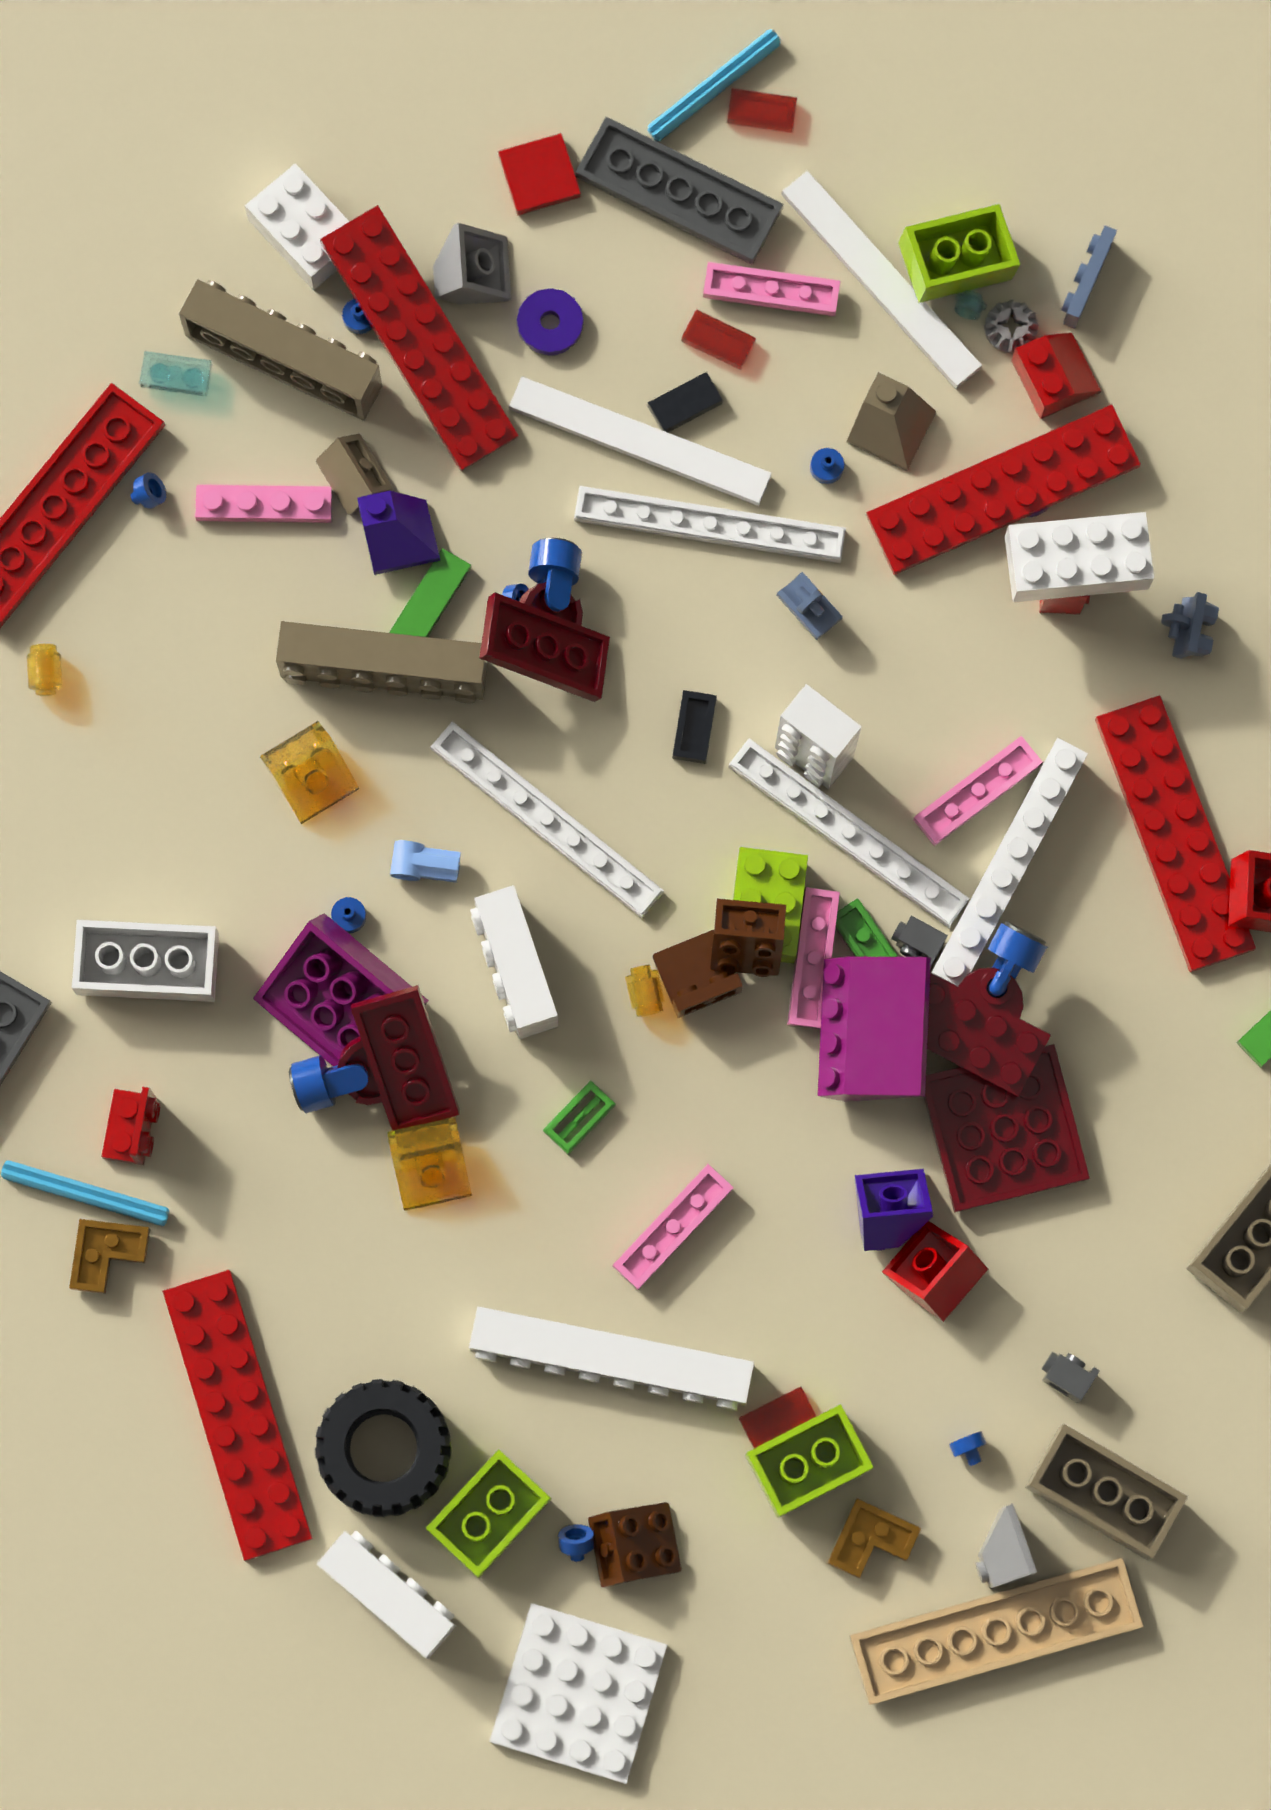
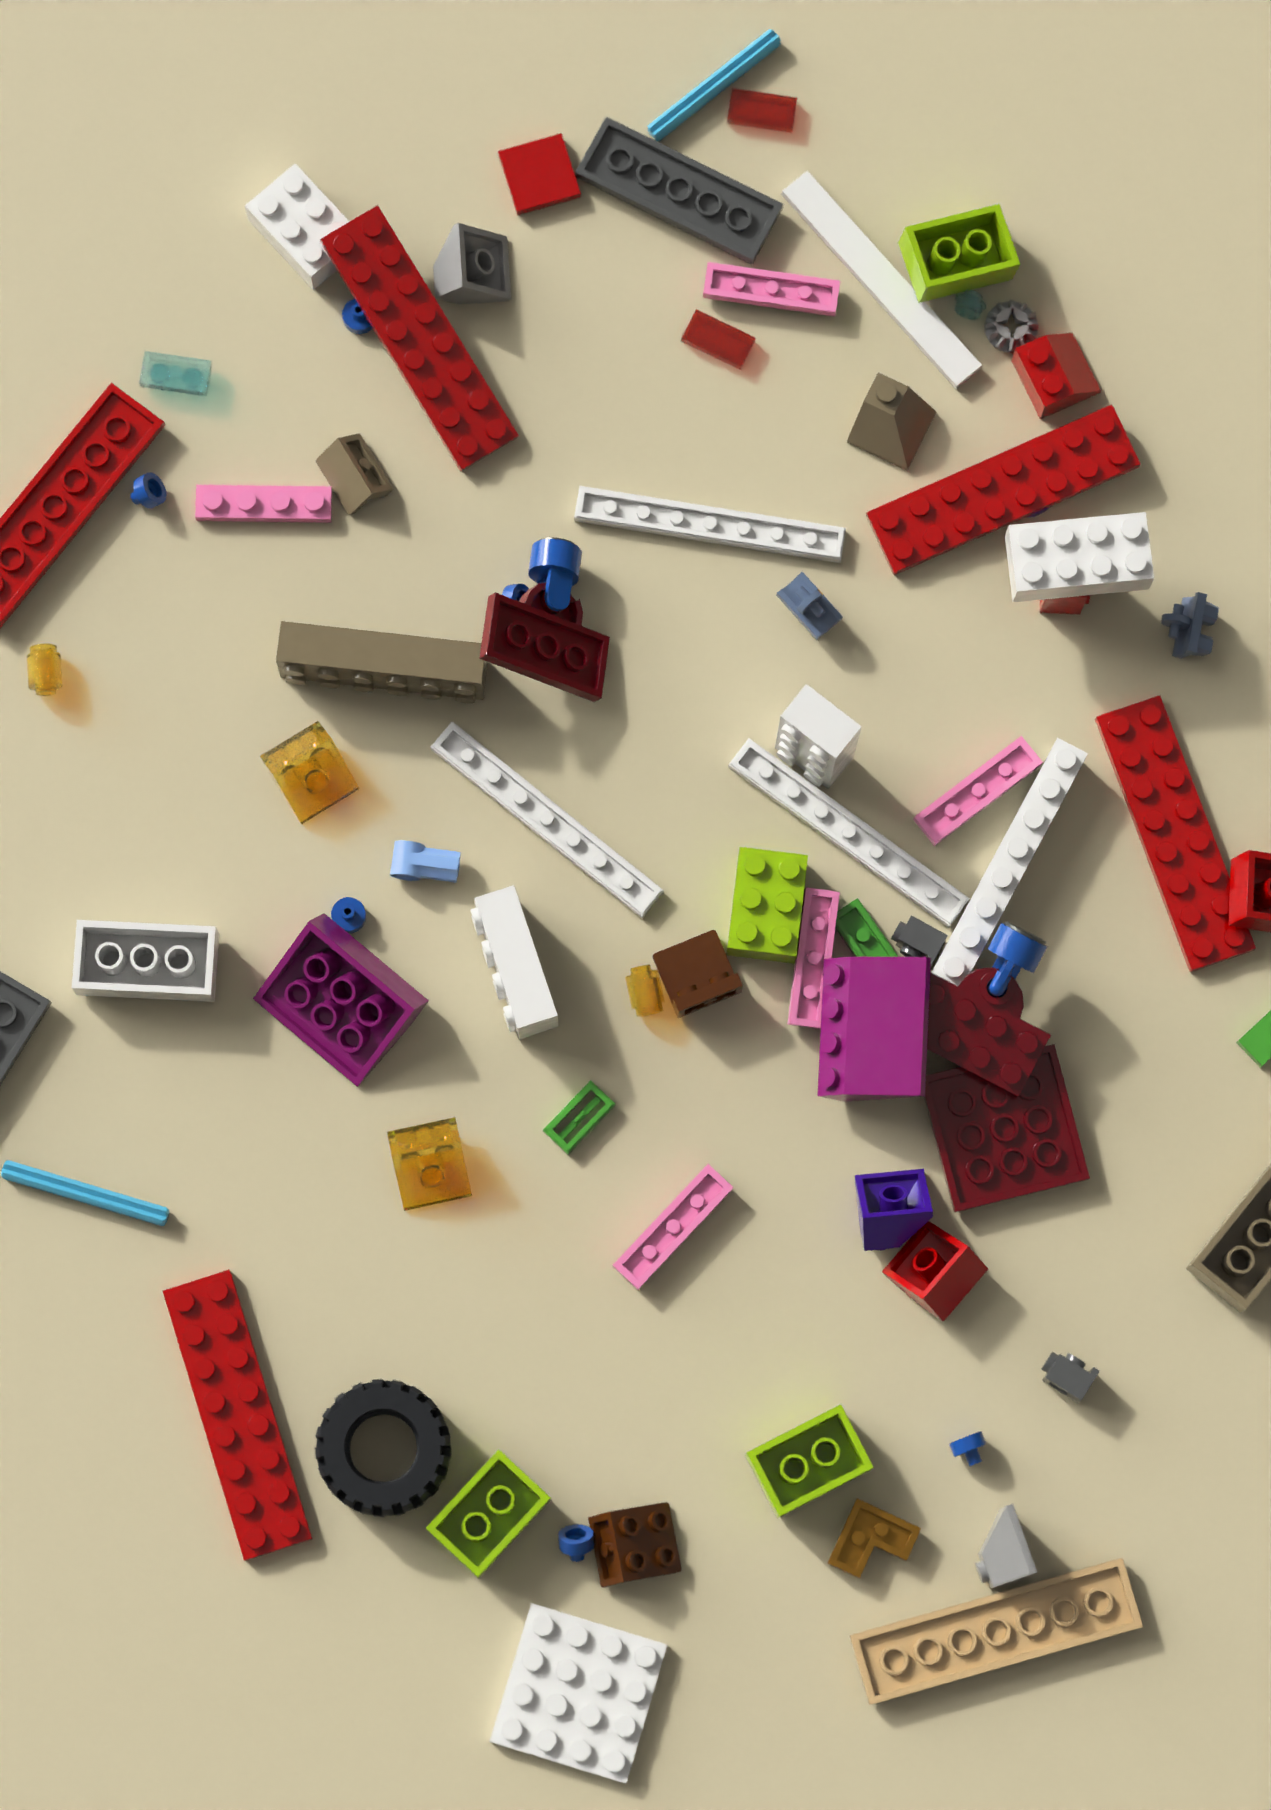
(98, 1244): pearl gold plate -> none
(129, 1126): red bracket -> none
(281, 349): dark tan brick -> none
(386, 1594): white brick -> none
(389, 1064): dark red plate -> none
(397, 531): dark purple slope -> none
(432, 596): bright green tile -> none
(546, 303): dark purple tile -> none
(611, 1357): white brick -> none
(640, 441): white tile -> none
(685, 403): black tile -> none
(694, 726): black tile -> none
(748, 937): reddish brown bracket -> none
(777, 1417): clear red tile -> none
(827, 465): blue tile -> none
(1087, 276): sand blue plate -> none
(1106, 1492): dark tan brick -> none

